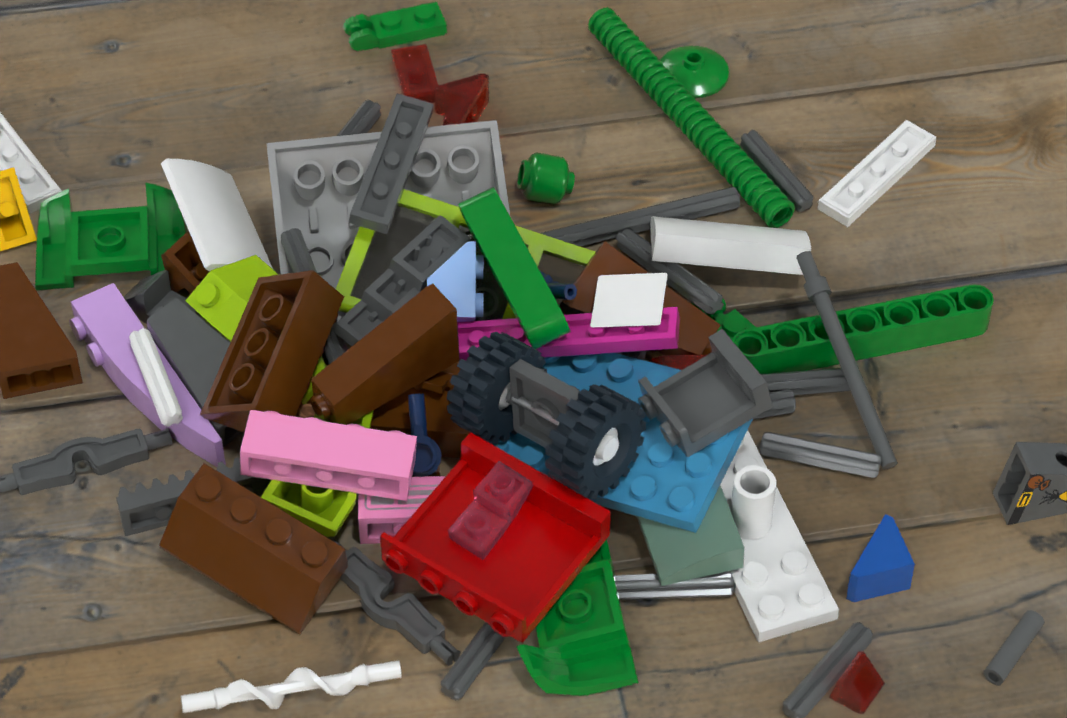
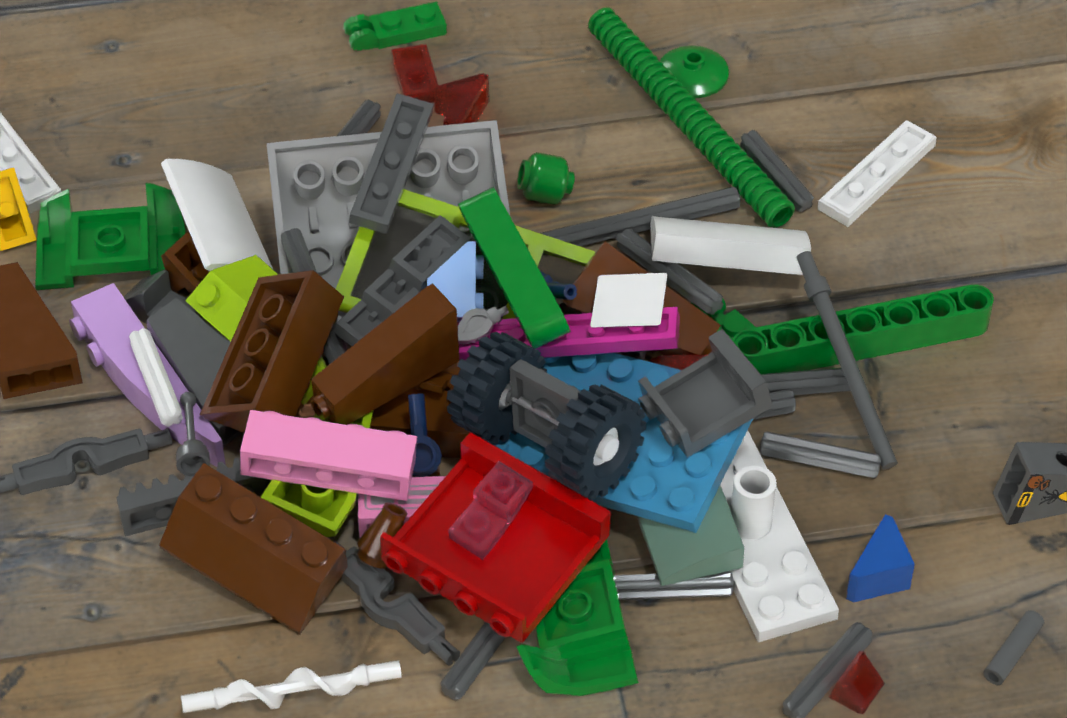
(192, 452): none -> dark grey hinge
(389, 521): none -> reddish brown cone
(479, 323): none -> light grey piece

